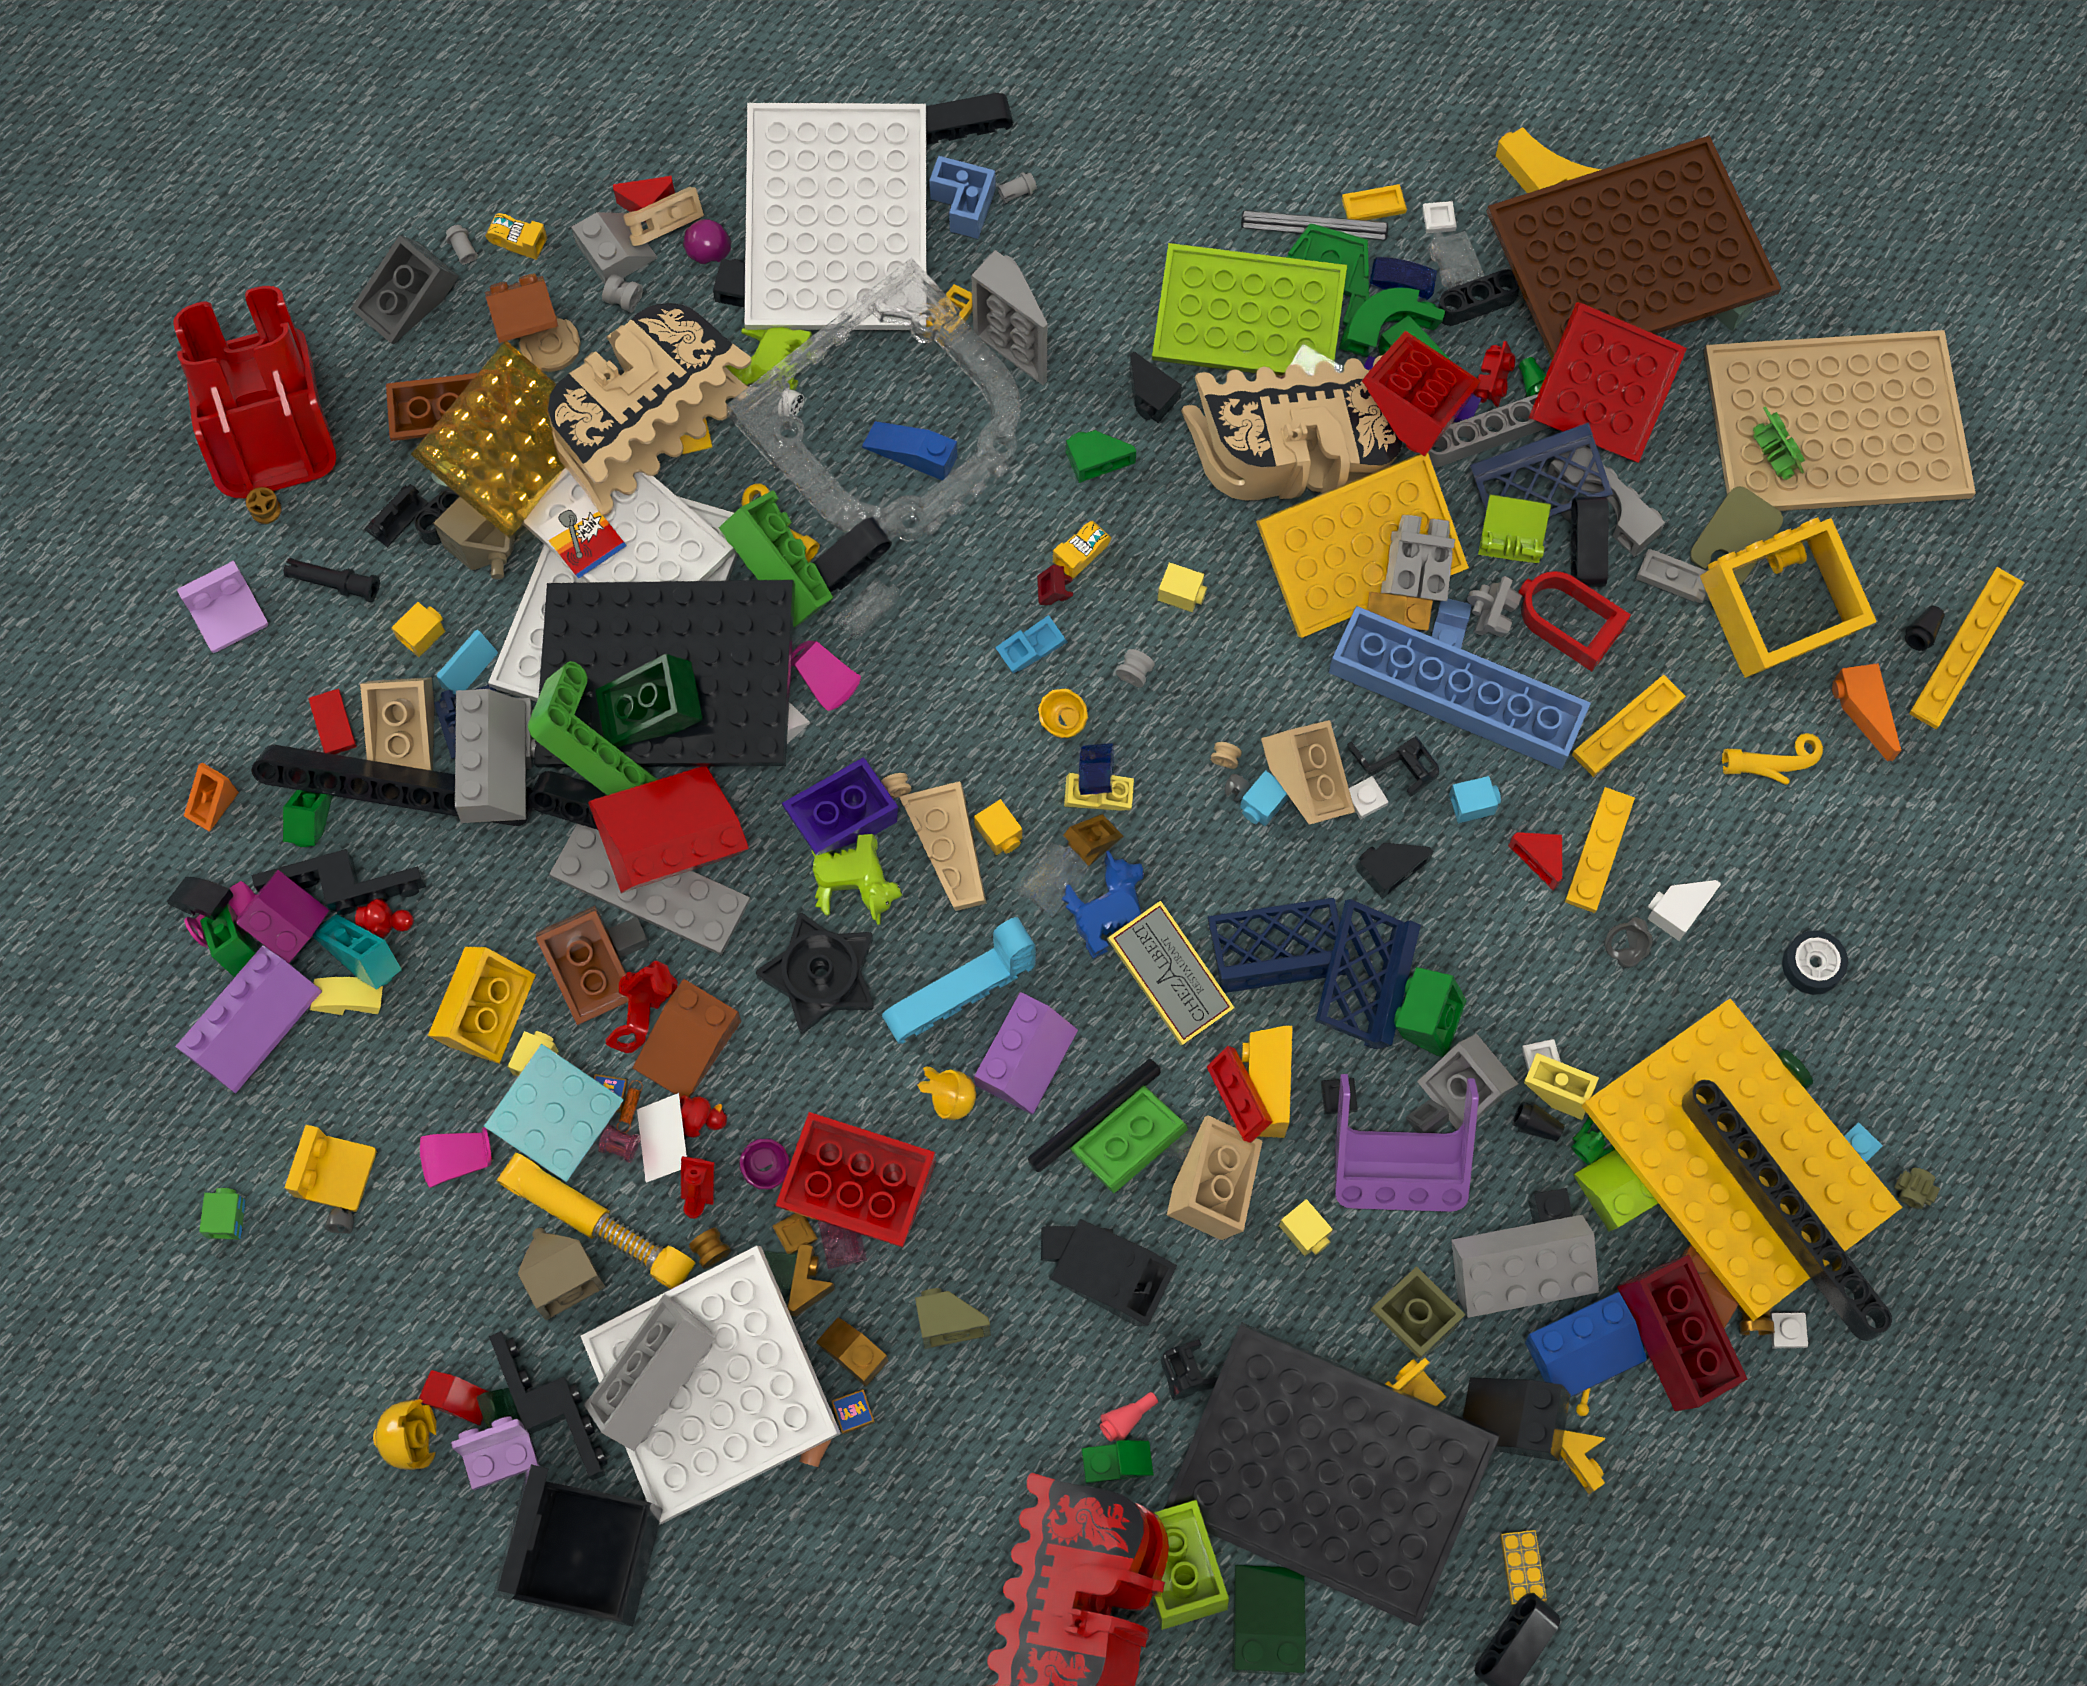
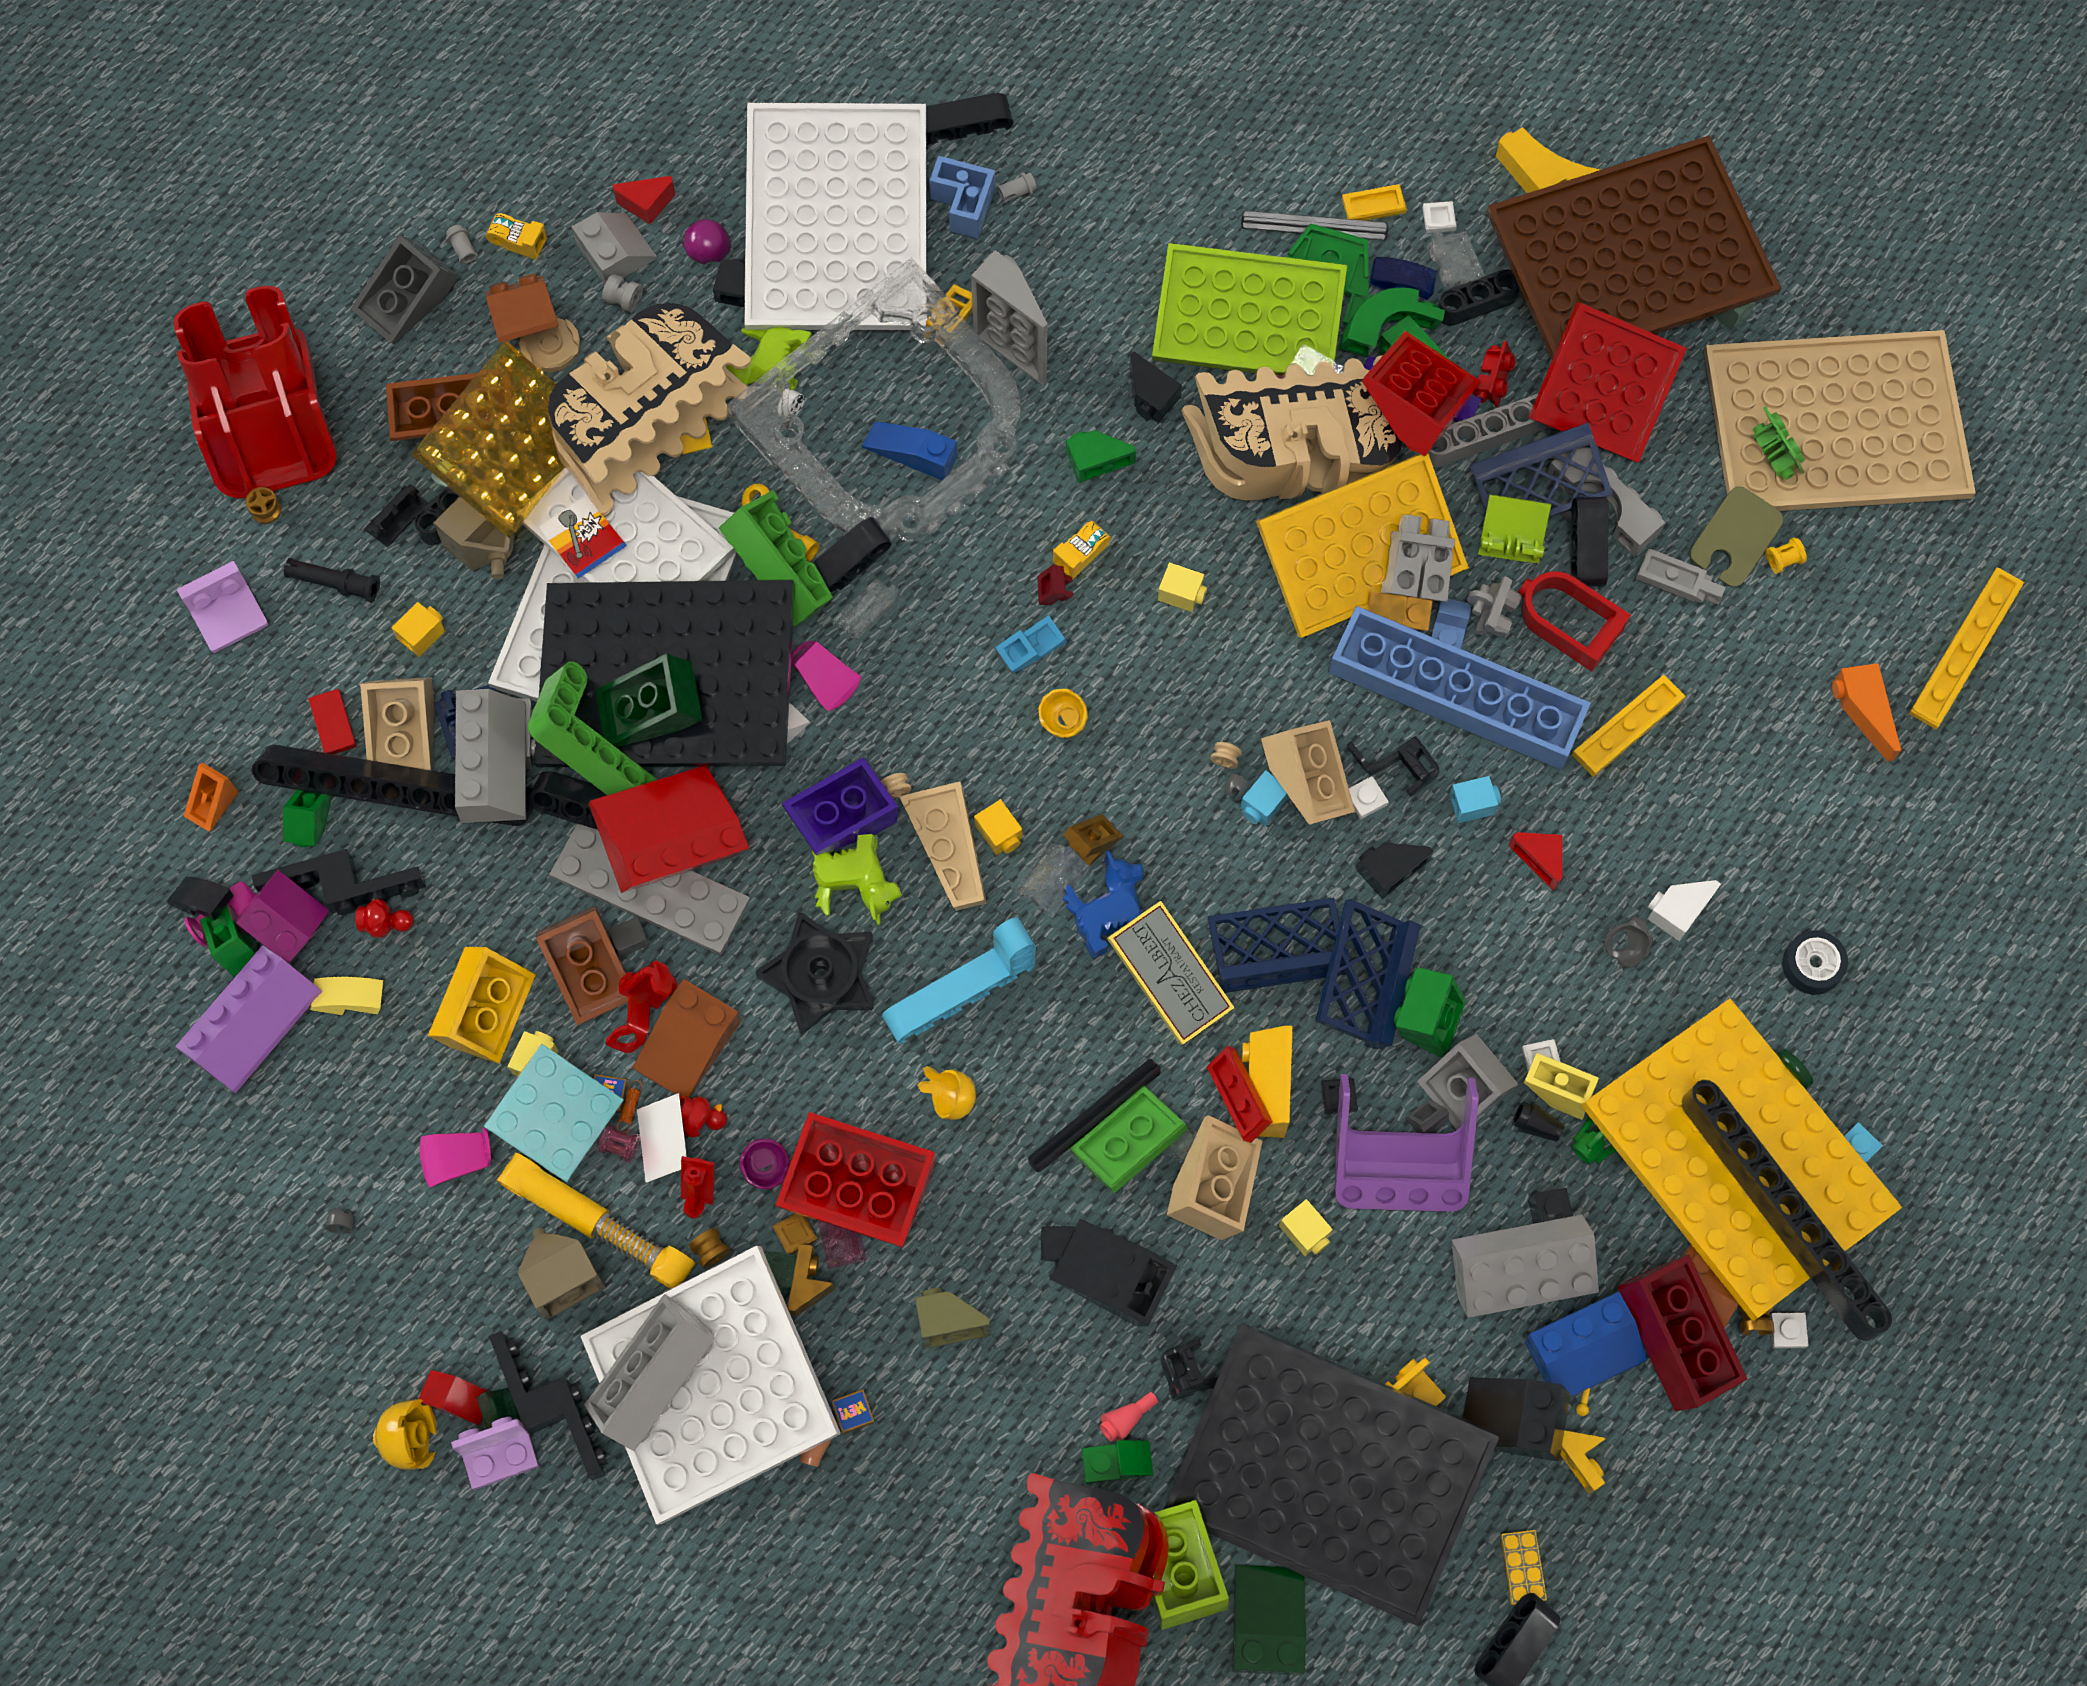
(222, 1214): bright green brick -> none
(330, 1170): yellow bracket -> none
(358, 951): teal slope -> none
(467, 663): medium azure slope -> none
(578, 1550): black container -> none
(664, 216): tan plate -> none
(853, 1351): pearl gold slope -> none
(1025, 1053): medium lavender slope -> none
(1096, 768): clear blue slope -> none
(1118, 799): light yellow slope -> none
(1135, 667): light grey wheel -> none
(1418, 1313): olive slope -> none
(1532, 376): green cone -> none
(1599, 850): yellow plate -> none
(1614, 1190): lime slope -> none
(1736, 616): yellow window -> none
(1771, 765): yellow plant -> none
(1917, 1188): olive gear -> none
(1924, 630): black cone -> none

